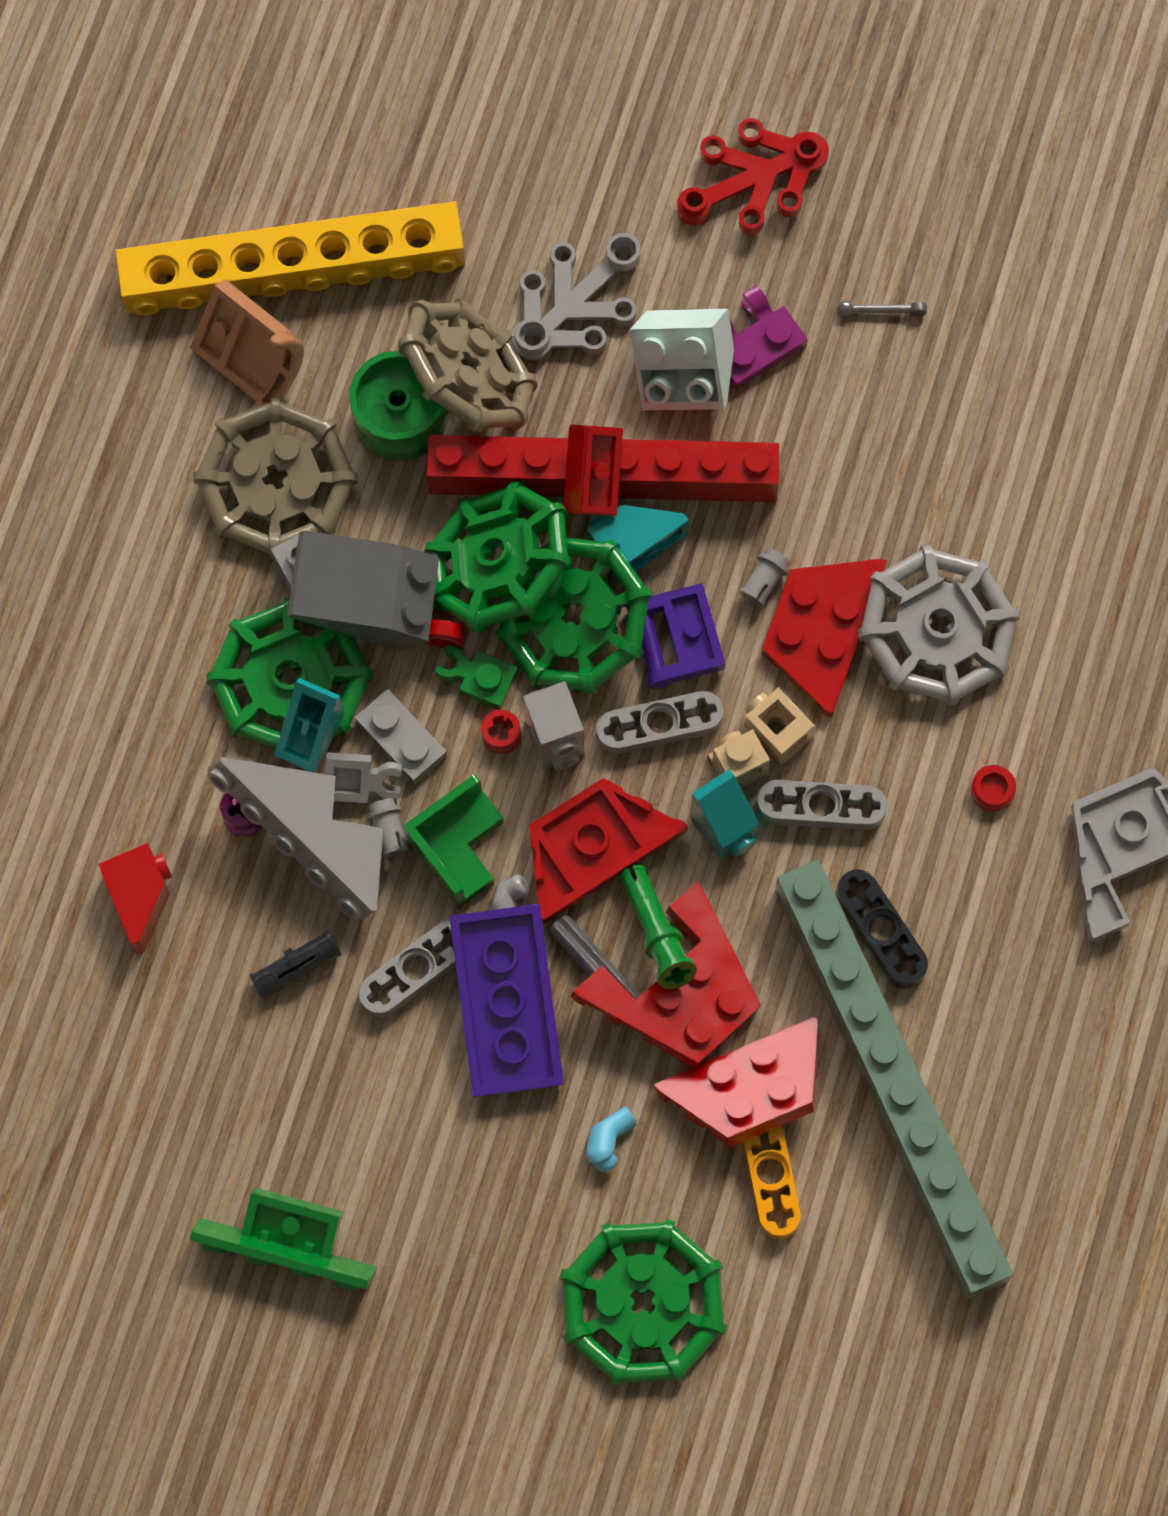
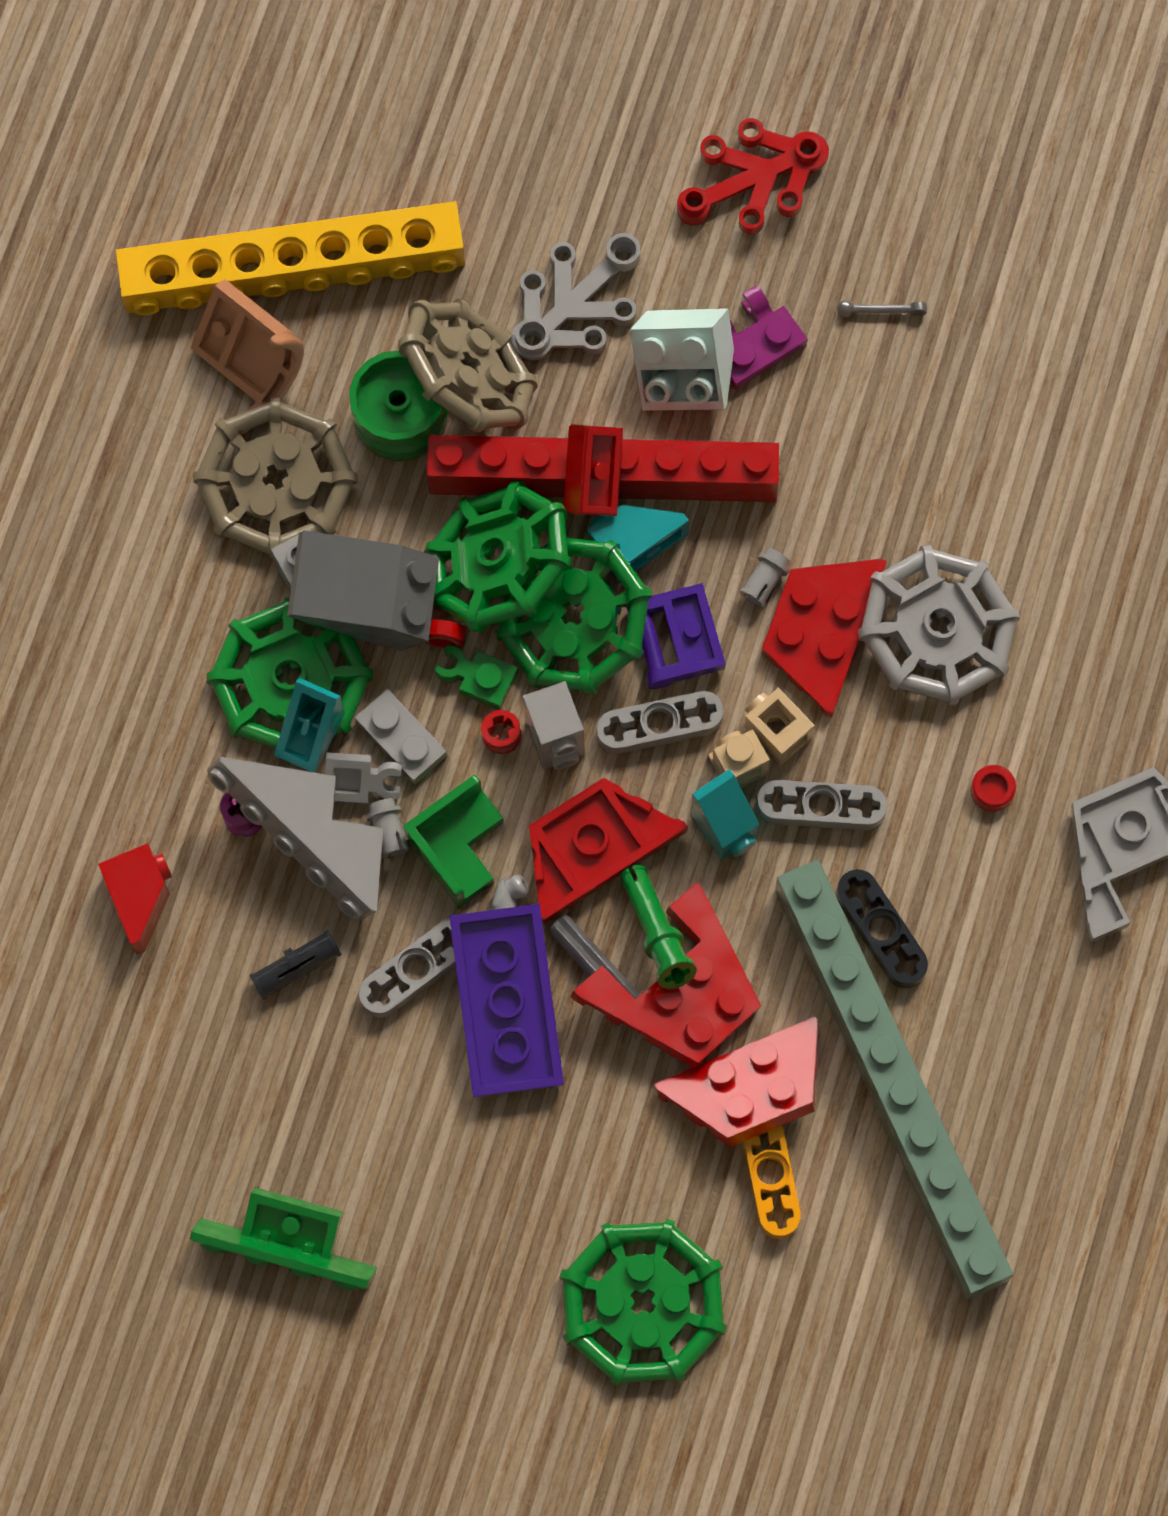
(603, 1139): medium azure arm -> none

